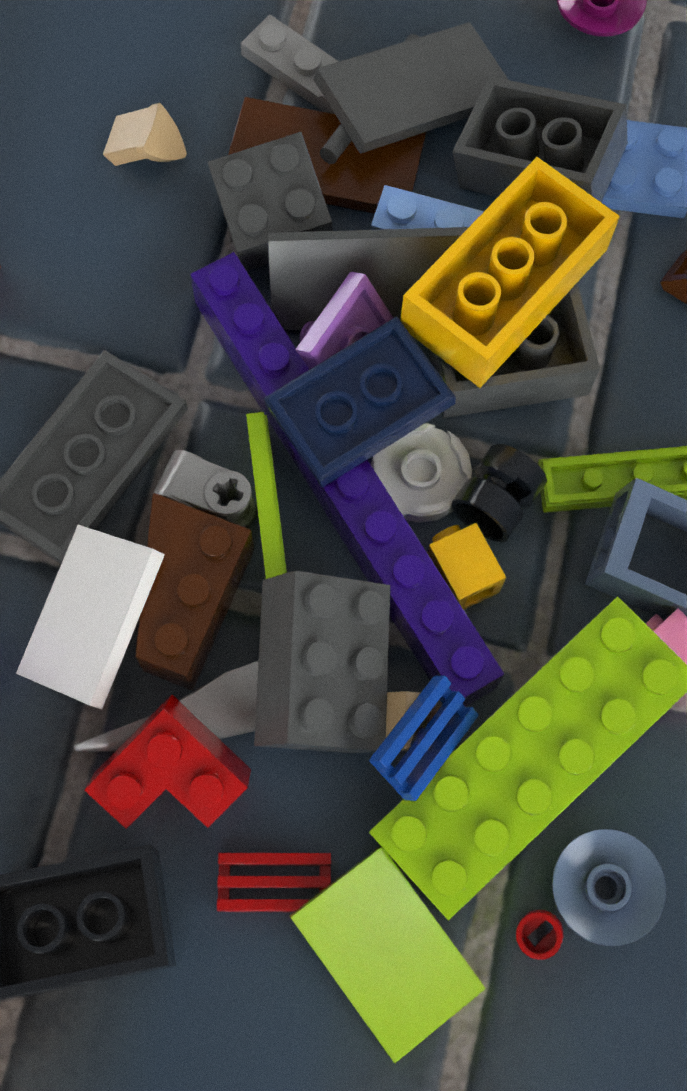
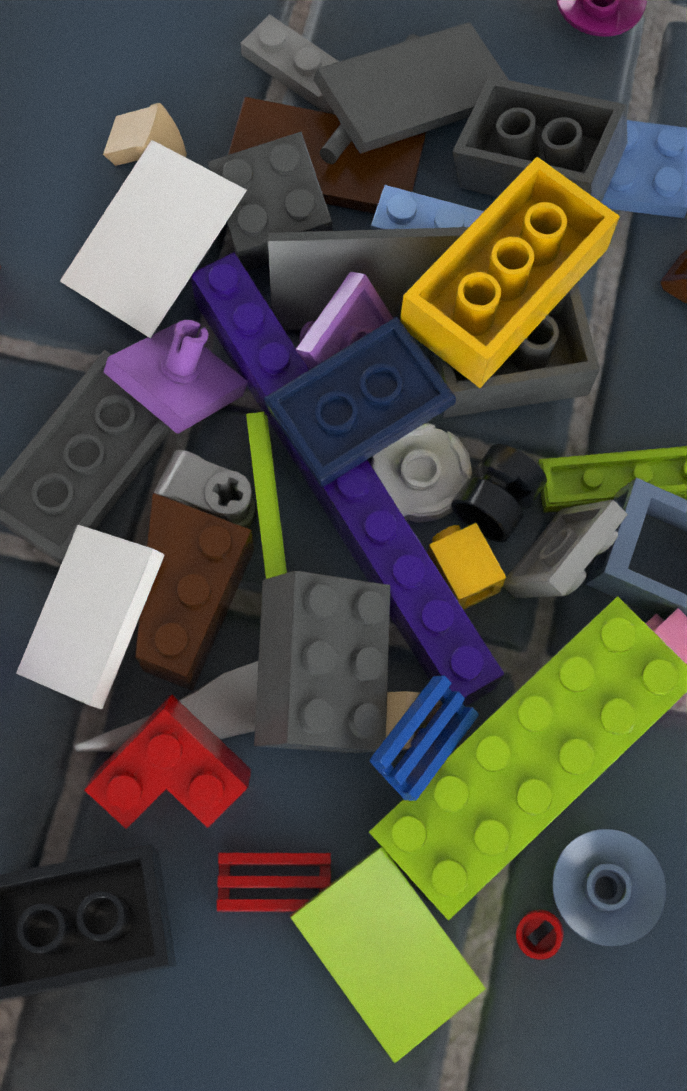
(152, 237): none -> white sticker
(176, 375): none -> medium lavender tile
(564, 550): none -> light grey plate

